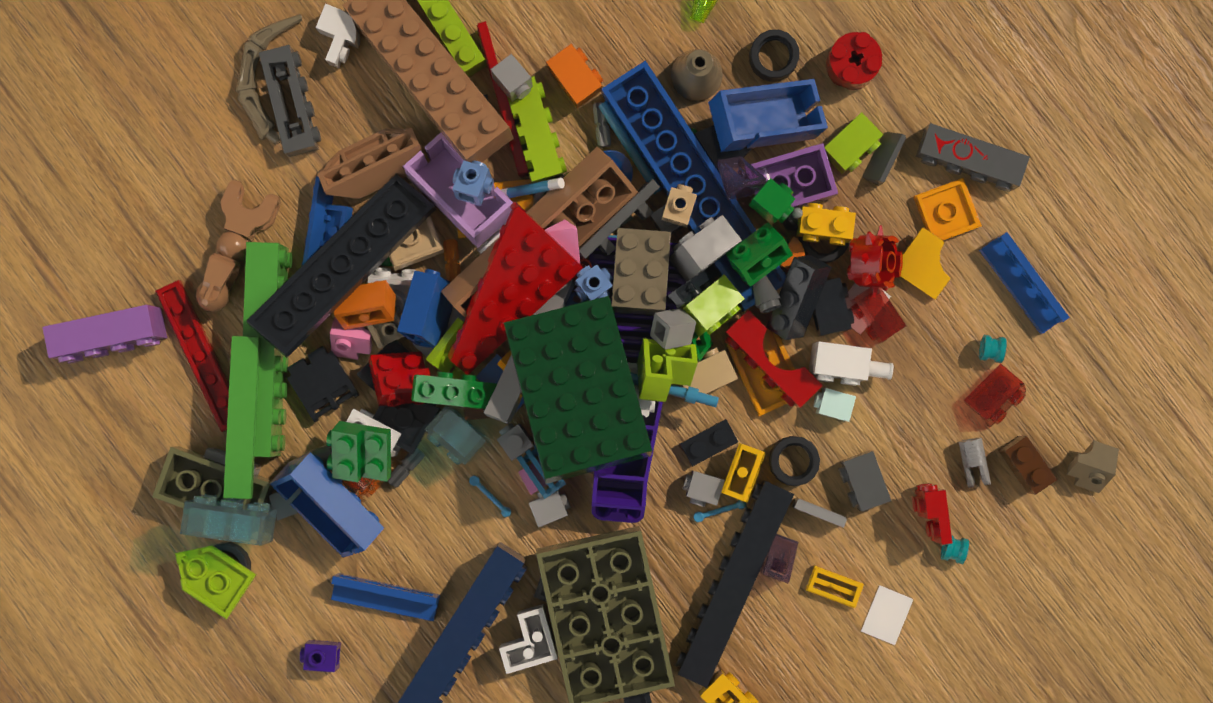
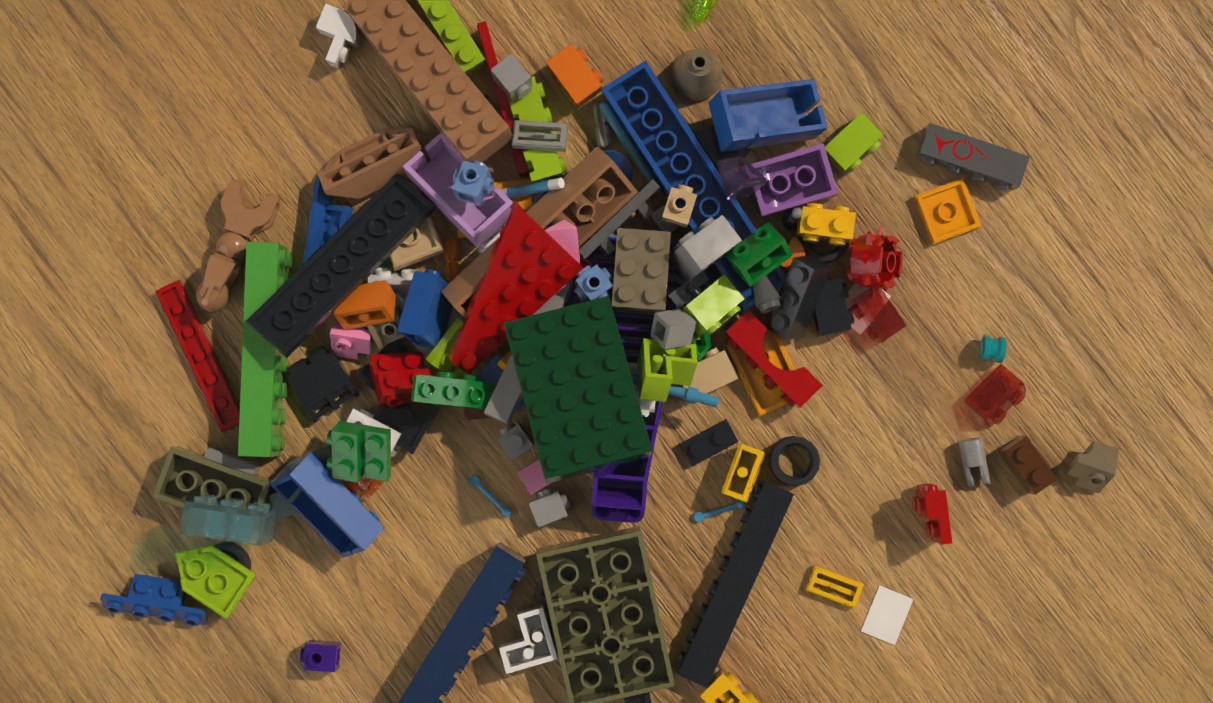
(105, 332): medium lavender brick -> none
(155, 598): none -> blue bracket
(242, 417): bright green tile -> none
(246, 81): dark tan animal -> none
(279, 59): dark grey brick -> none
(385, 597): blue fence -> none
(401, 472): dark grey piece -> none
(456, 435): clear light blue brick -> none
(530, 455): dark azure tile -> none
(540, 145): none -> light grey tile
(703, 488): light grey brick -> none
(773, 202): green brick -> none
(774, 35): black tyre -> none
(780, 559): slope -> none
(819, 512): light grey tile -> none
(834, 404): light aqua brick -> none
(846, 363): white brick -> none
(860, 47): red brick -> none
(864, 481): dark grey brick -> none
(884, 158): dark grey slope -> none
(923, 264): yellow tile -> none
(957, 550): teal wheel -> none
(1023, 283): blue fence -> none

